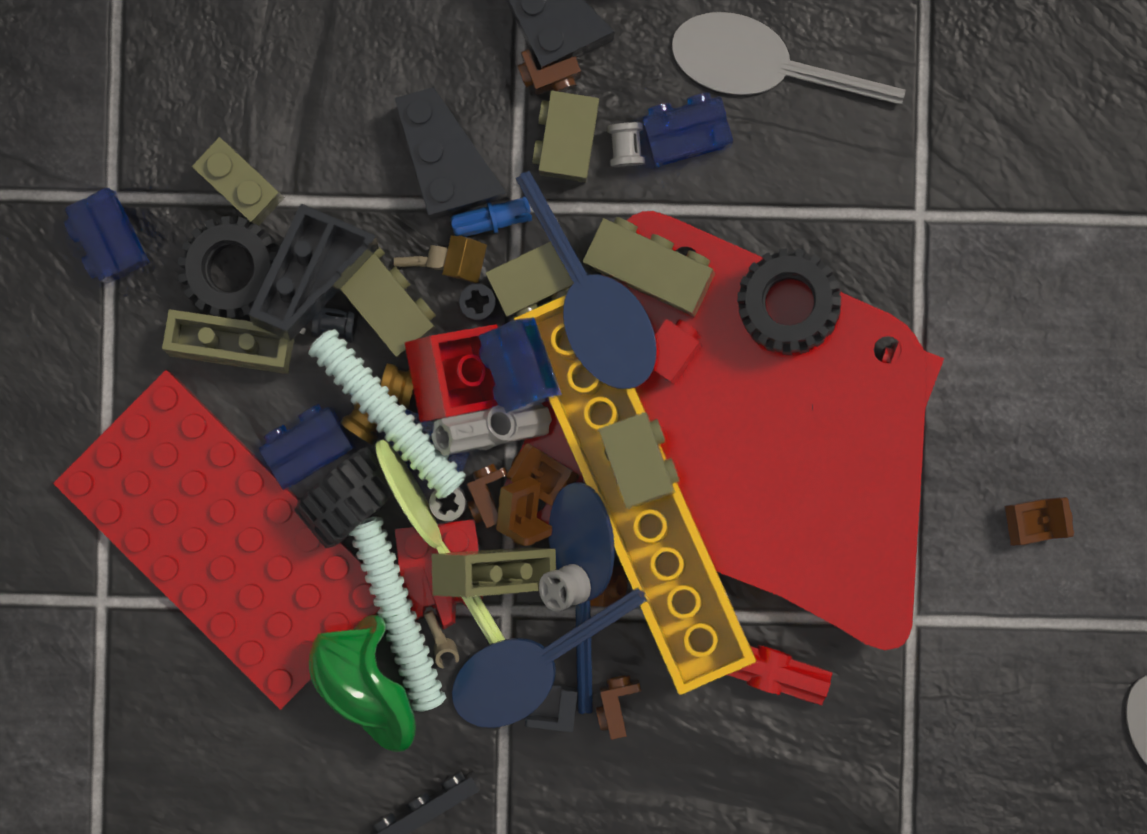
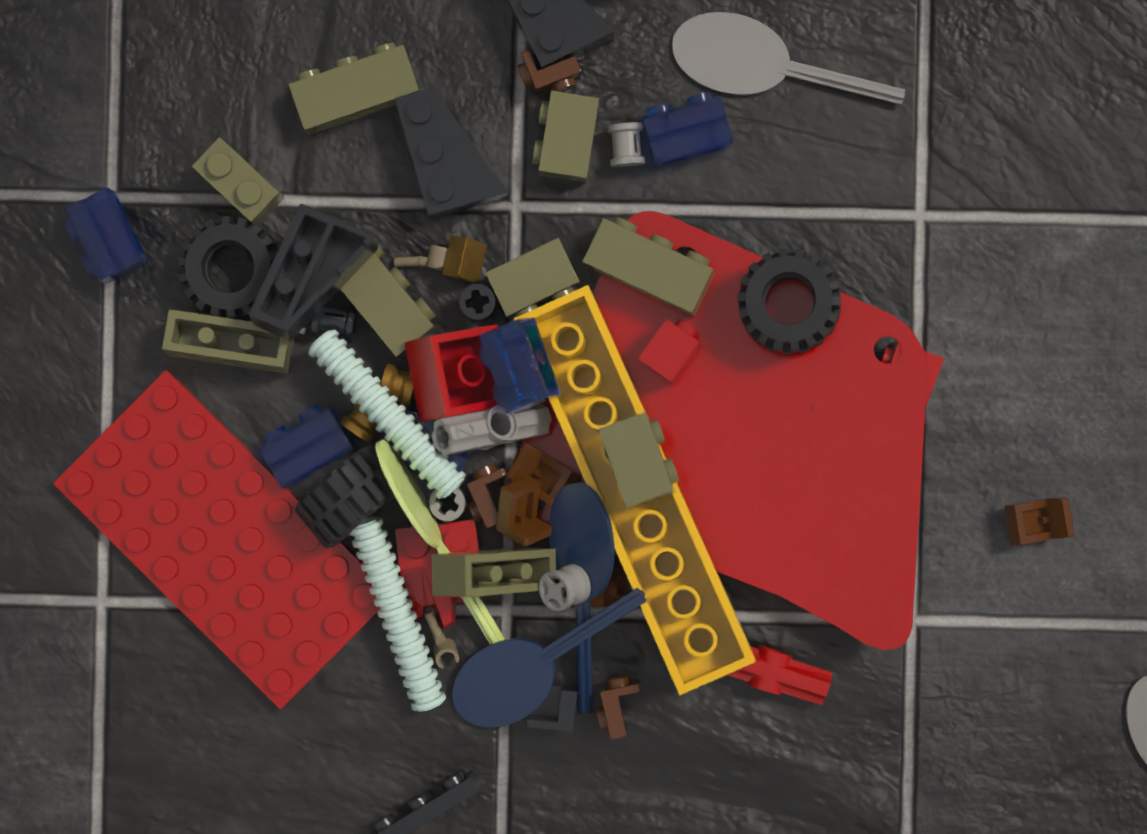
(350, 683): green piece -> none
(353, 88): none -> olive brick
(491, 217): blue axle -> none
(599, 314): dark blue piece -> none

